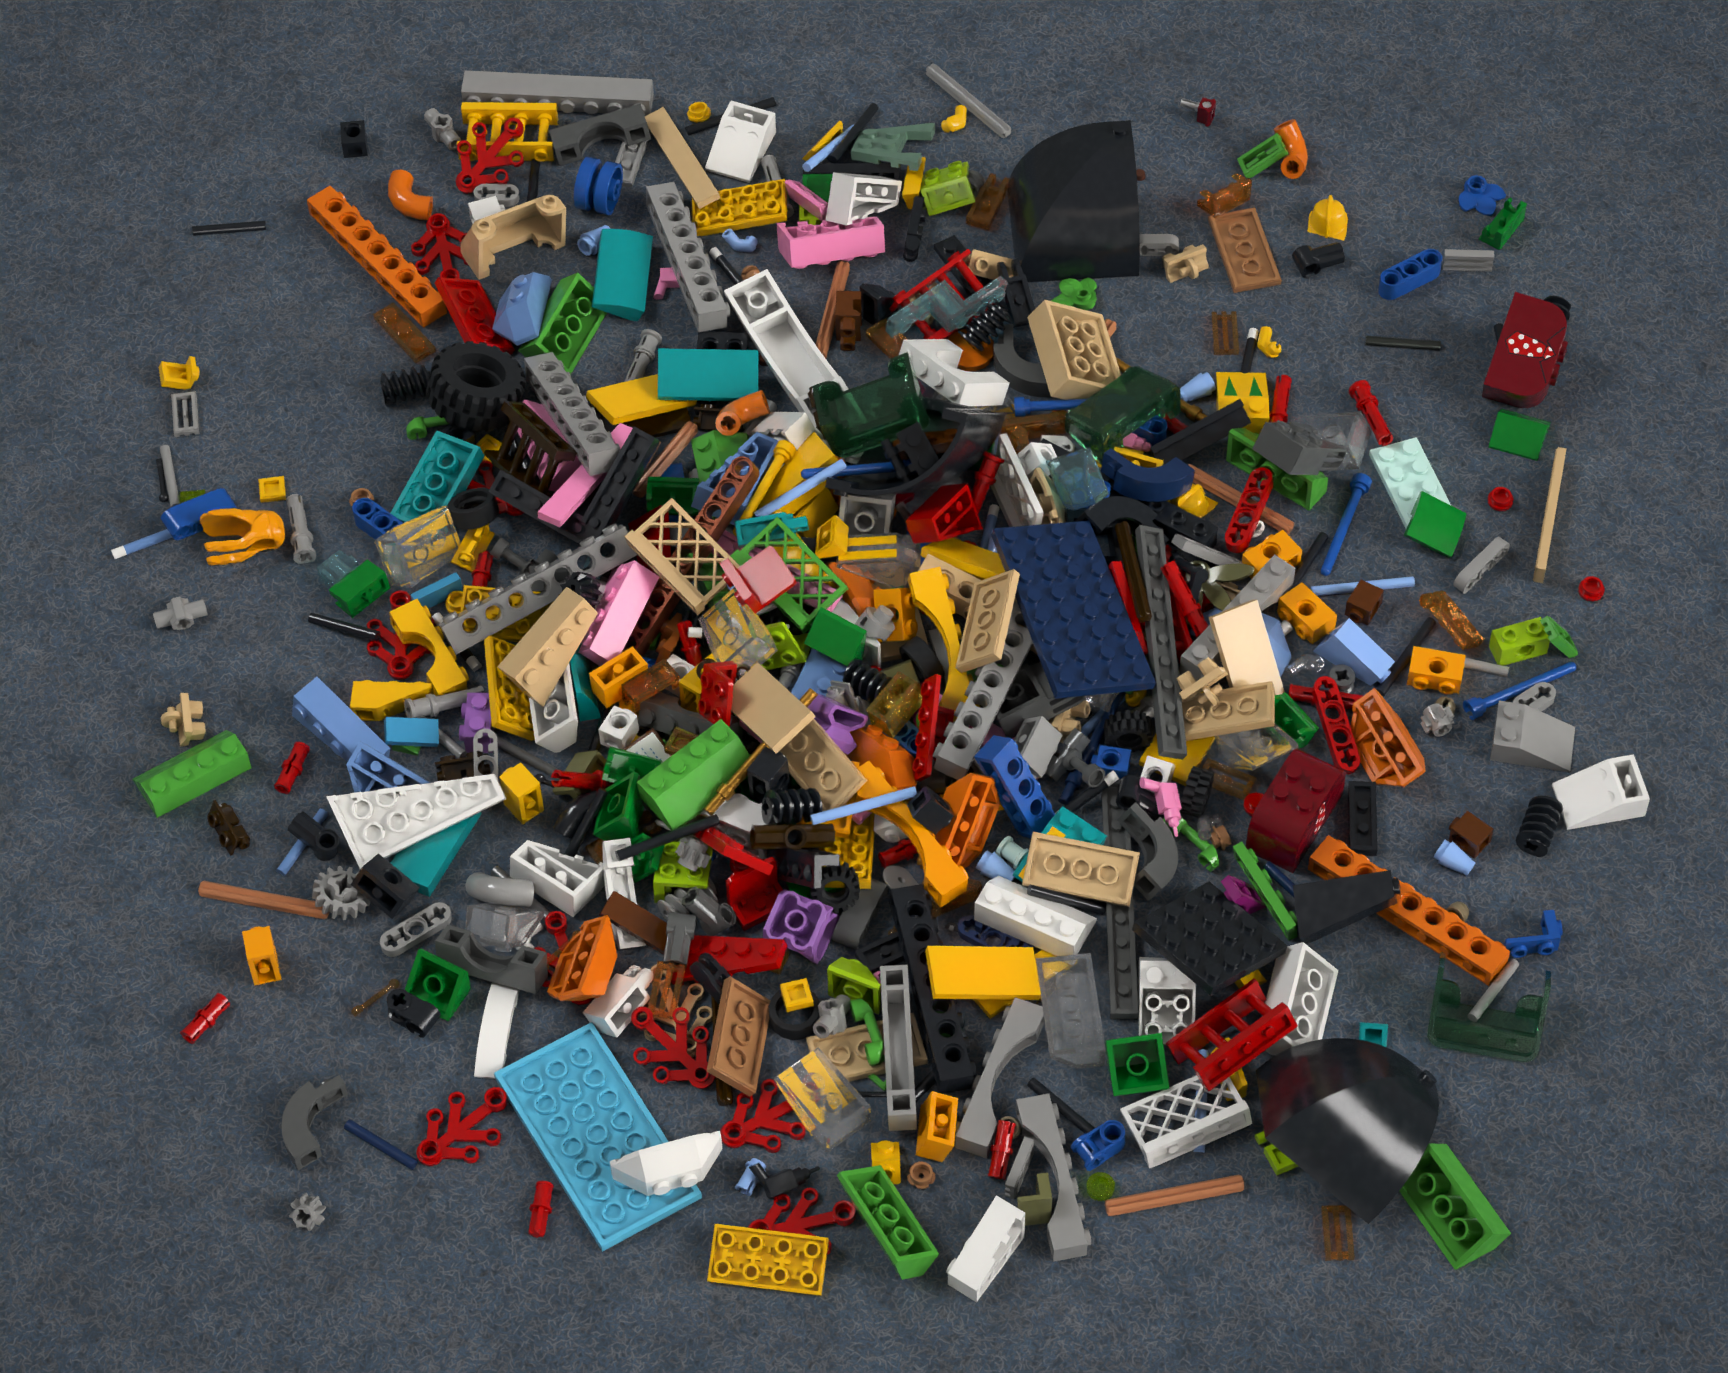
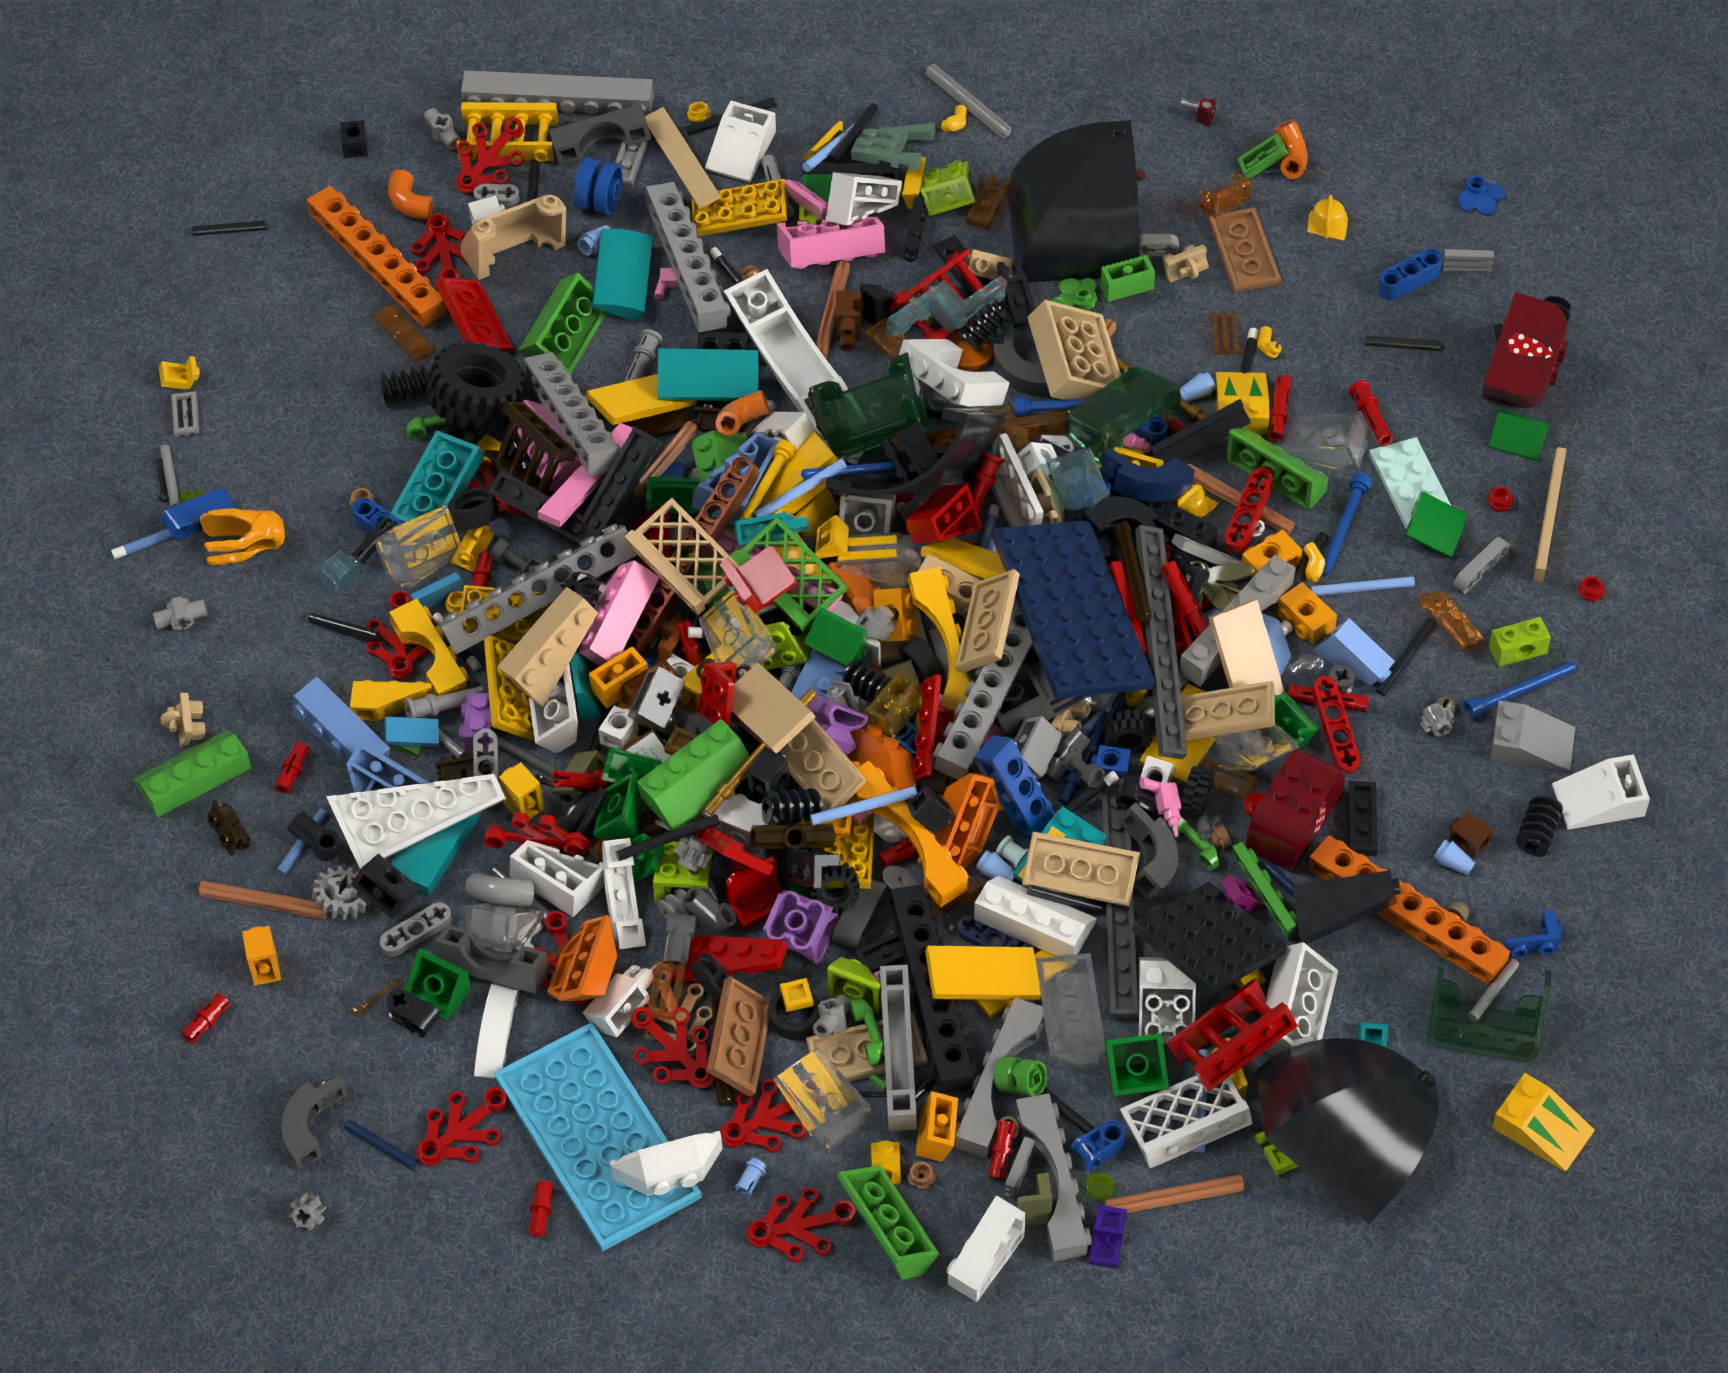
(272, 489): yellow tile -> none
(300, 537): light grey pin -> none
(360, 588): green hinge -> none
(368, 546): none -> black pin
(522, 308): medium blue wedge -> none
(567, 843): none -> red plant
(636, 921): reddish brown tile -> none
(646, 704): none -> brick
(743, 245): light blue arm -> none
(768, 1259): yellow tile -> none
(782, 1180): black piece -> none
(1020, 1076): none -> bright green wheel
(1107, 1236): none -> dark purple slope
(1127, 278): none -> bright green brick
(1191, 687): tan hips -> none
(1297, 448): dark grey brick -> none
(1313, 260): black piece -> none
(1315, 564): none -> yellow arm
(1339, 1255): clear orange tile -> none
(1364, 602): reddish brown brick -> none
(1384, 742): orange wedge -> none
(1446, 664): light orange brick -> none
(1452, 1207): bright green slope -> none
(1486, 667): light grey bar -> none
(1503, 224): green hinge -> none
(1532, 694): light grey beam -> none
(1542, 1123): none -> yellow slope
(1559, 637): bright green tile -> none

